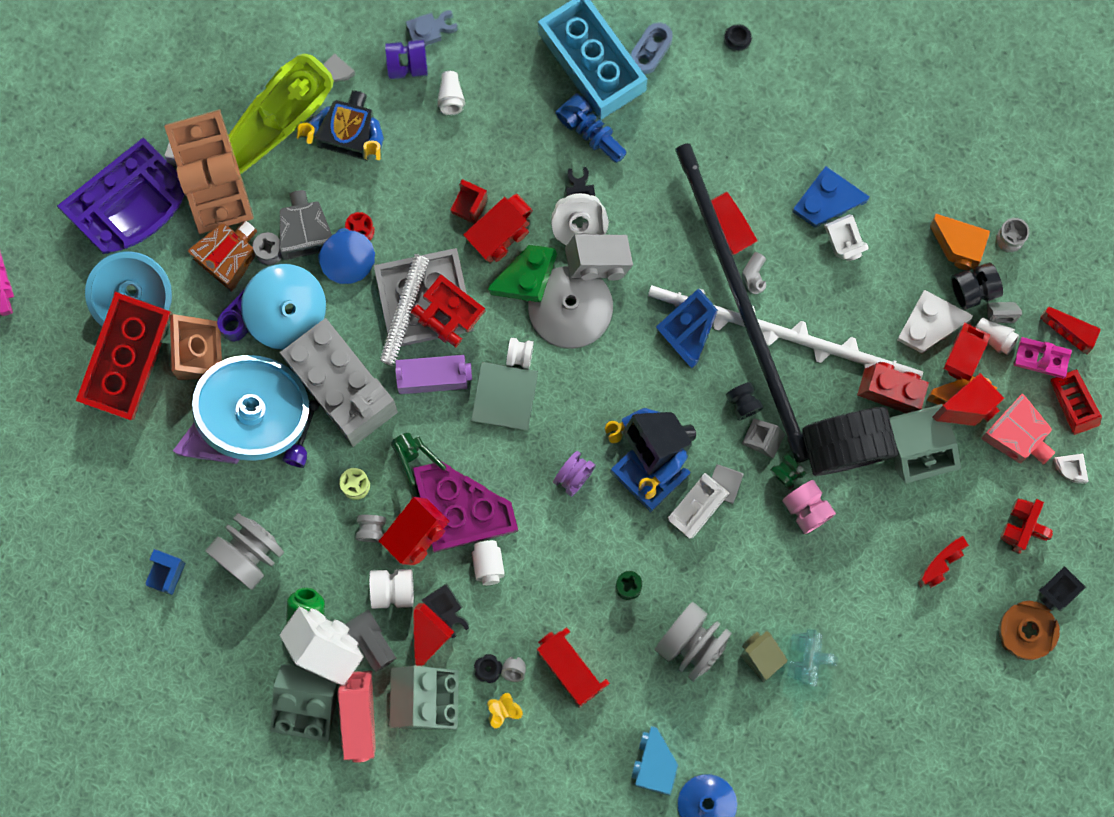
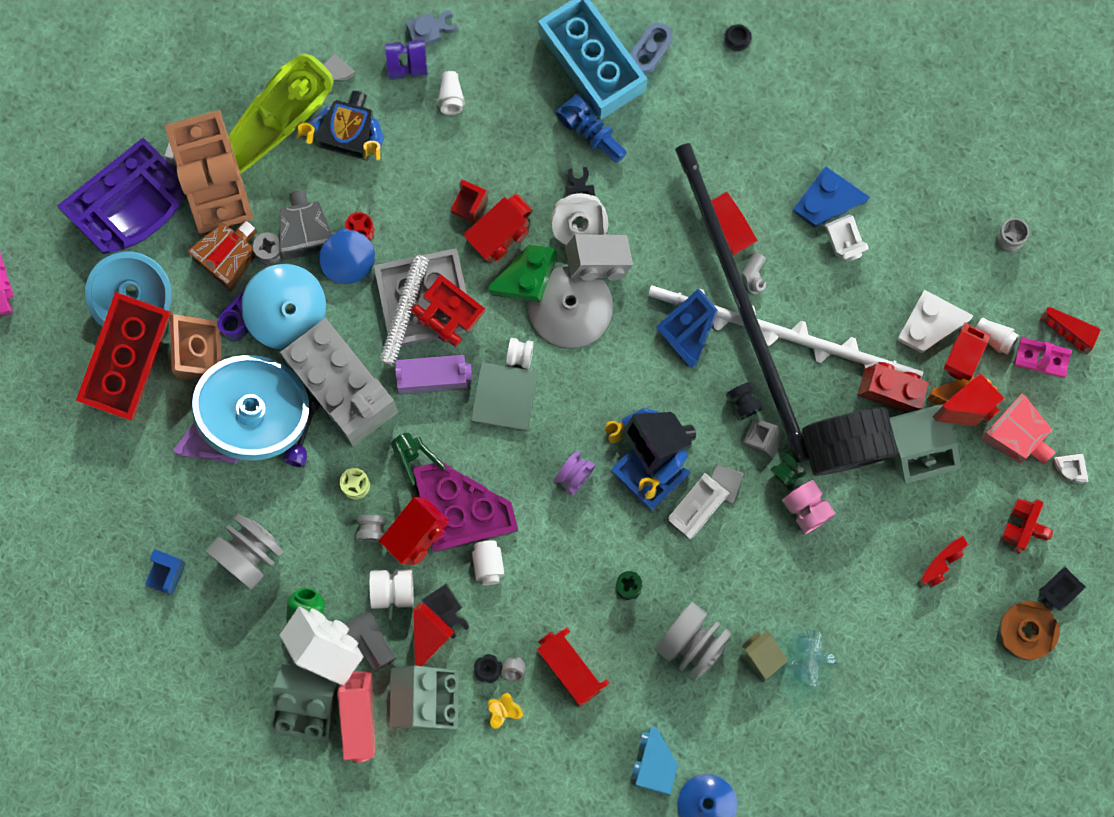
(960, 241): orange slope -> none
(981, 284): black wheel -> none
(1003, 312): light grey slope -> none
(1077, 425): red slope -> none

